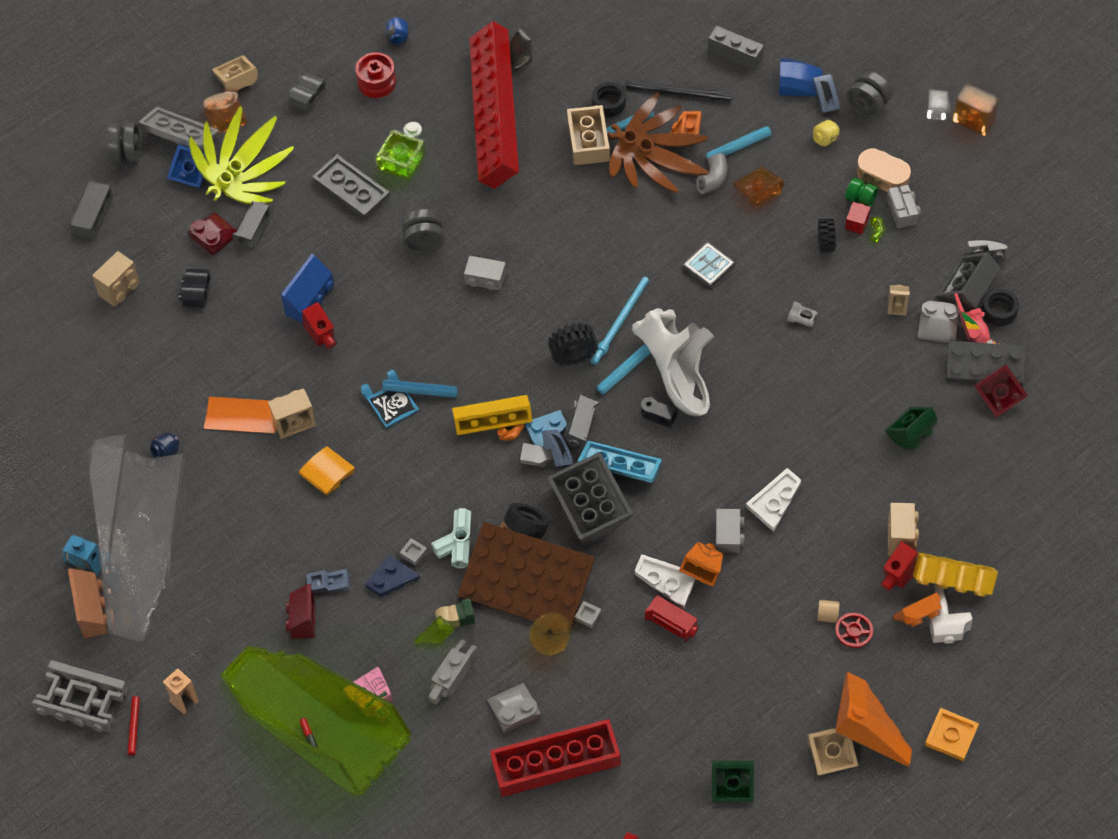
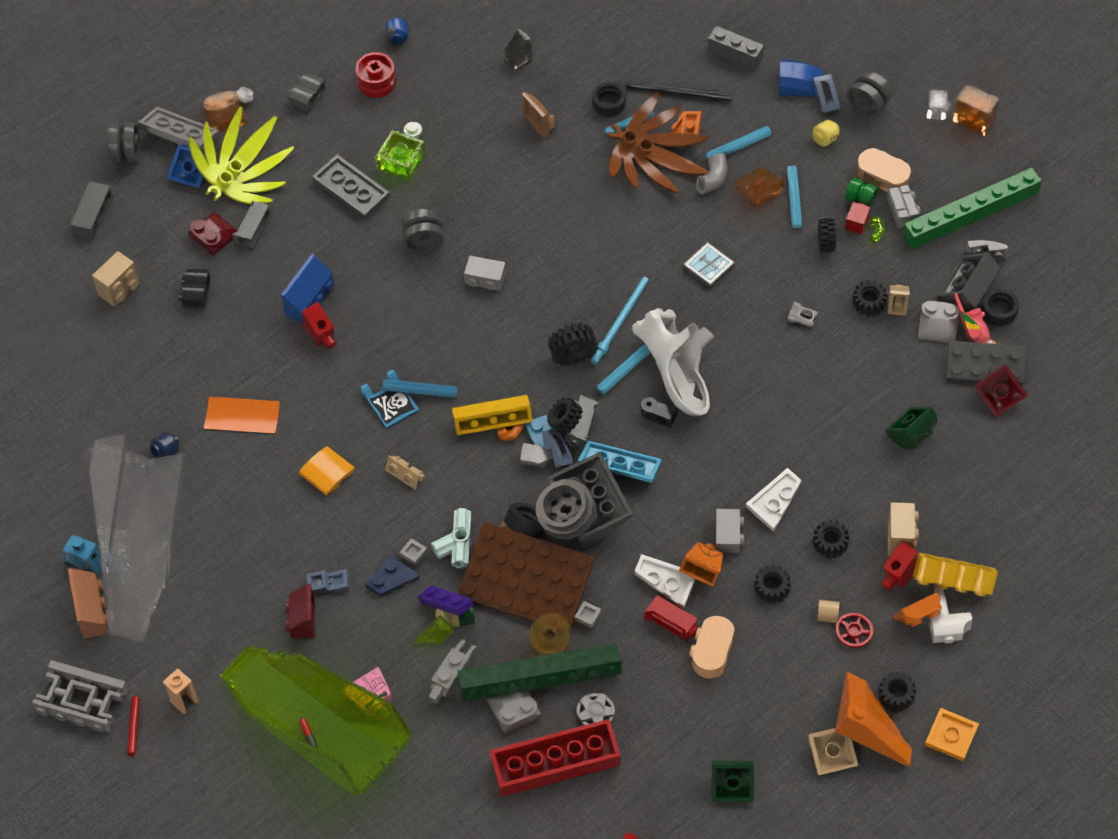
(236, 74): tan slope -> none
(245, 94): none -> white plate
(292, 413): tan brick -> none
(399, 469): none -> tan hinge
(445, 600): none -> dark purple plate
(493, 105): red brick -> none
(537, 115): none -> medium nougat slope
(539, 672): none -> dark green brick
(564, 415): none -> black tyre
(566, 525): none -> dark grey wheel
(588, 135): tan brick -> none
(595, 709): none -> light grey wheel
(712, 646): none -> light nougat brick
(769, 594): none -> black tyre
(794, 197): none -> medium azure axle
(830, 528): none -> black tyre
(873, 289): none -> black tyre
(897, 680): none -> black tyre
(971, 208): none -> green brick

